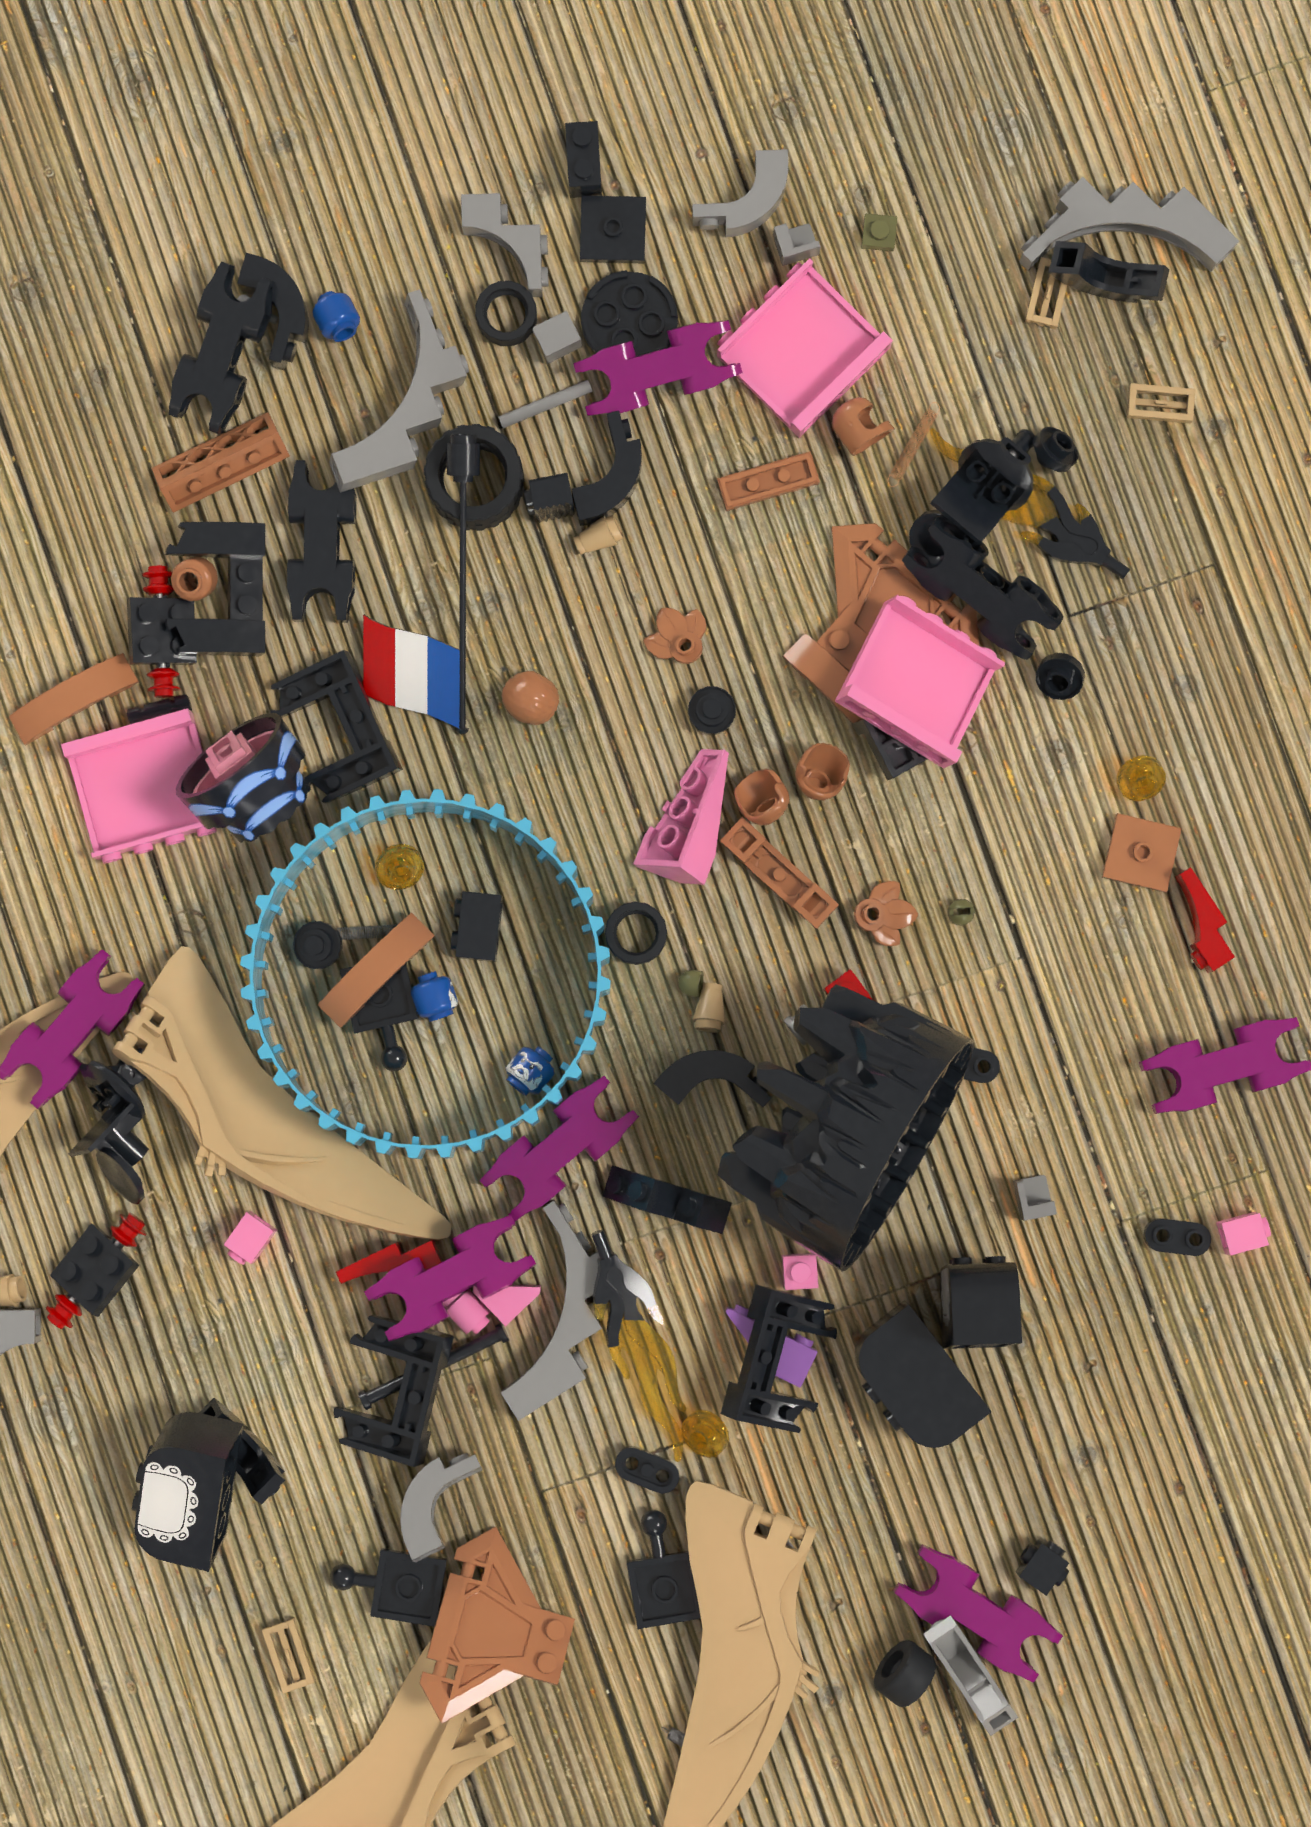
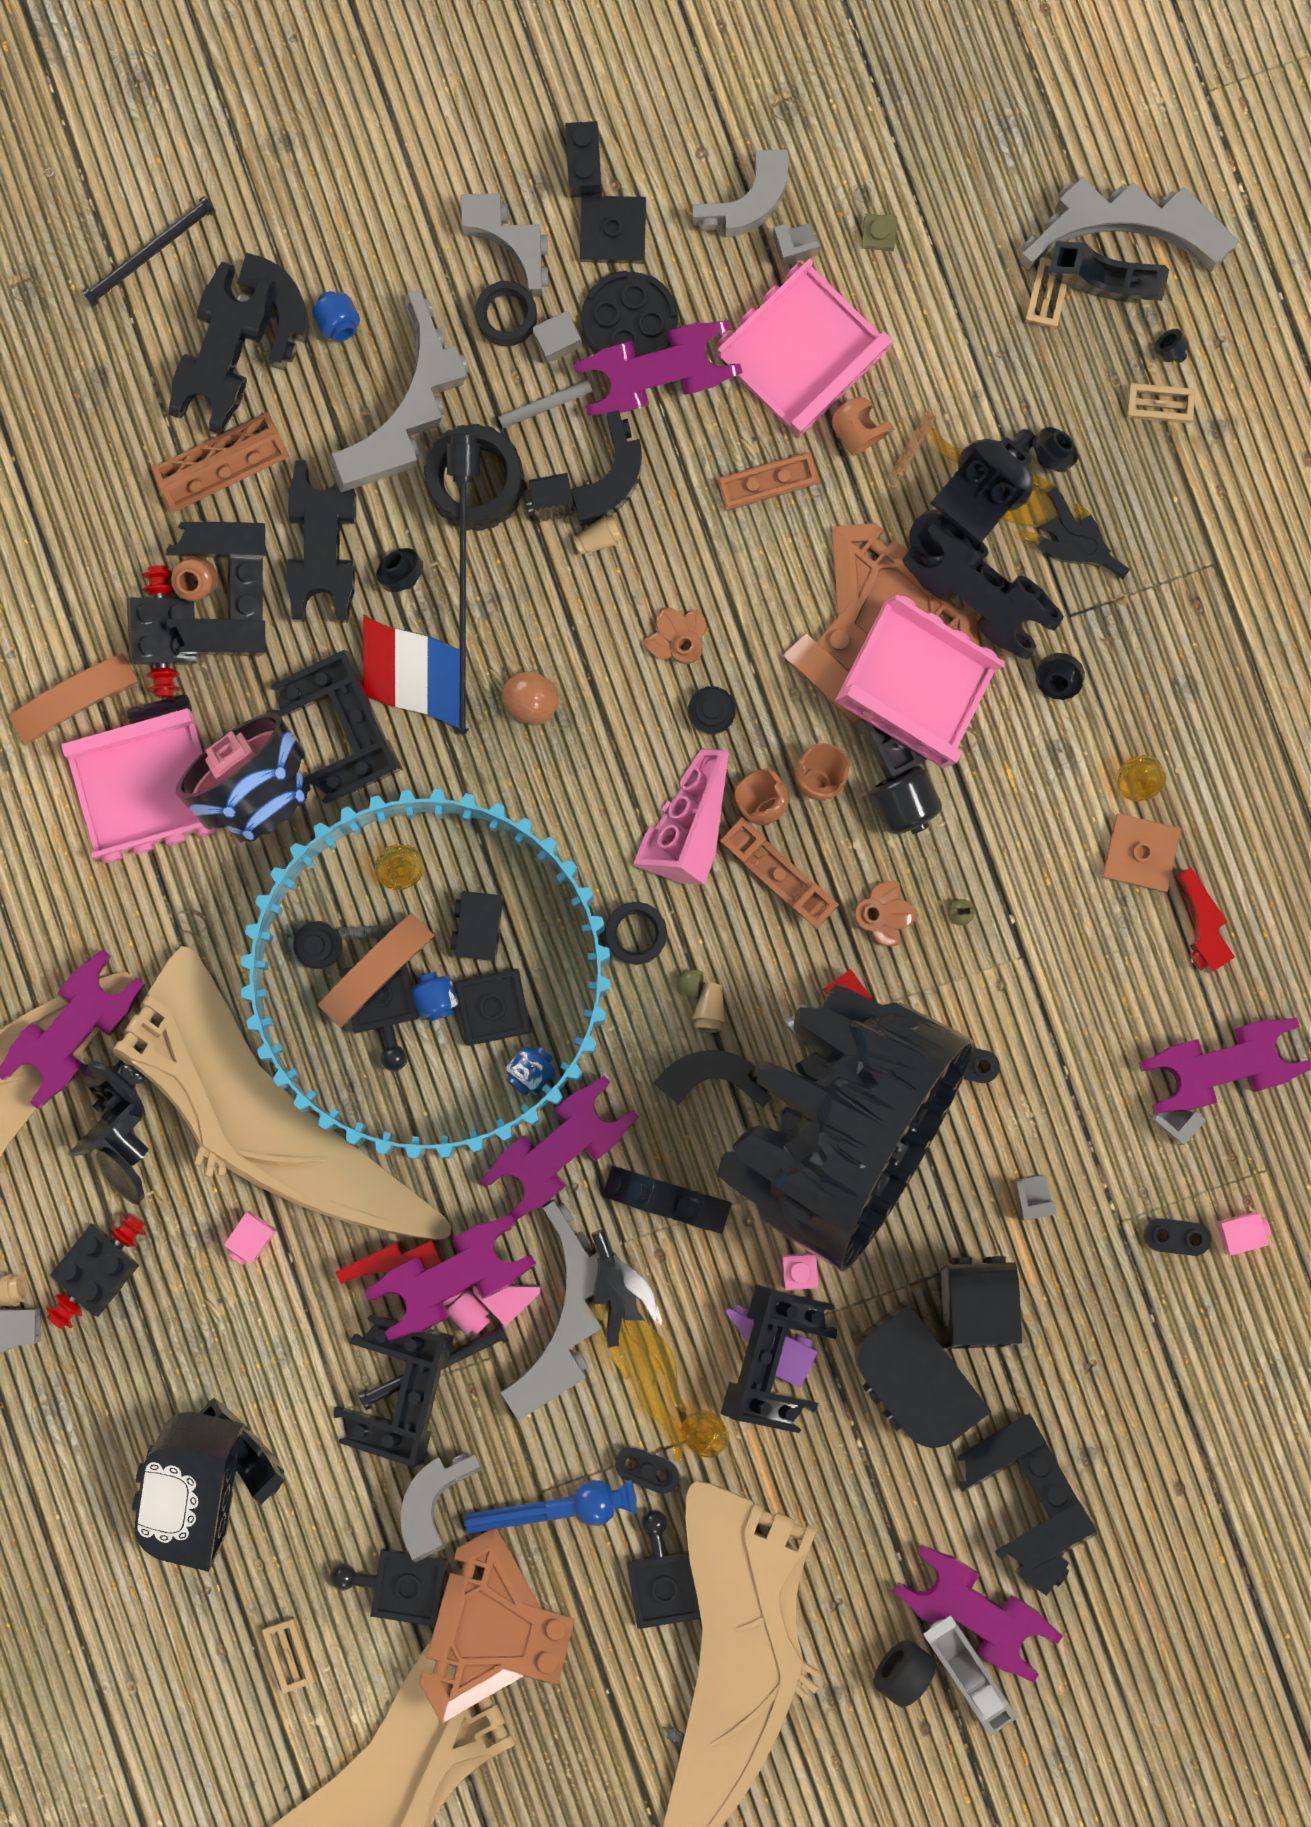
(149, 251): none -> black bar
(399, 570): none -> black plate
(492, 1007): none -> black plate
(592, 1504): none -> blue piece
(906, 801): none -> black head
(1067, 1521): none -> black wedge
(1171, 346): none -> black tile
(1178, 1125): none -> light grey panel

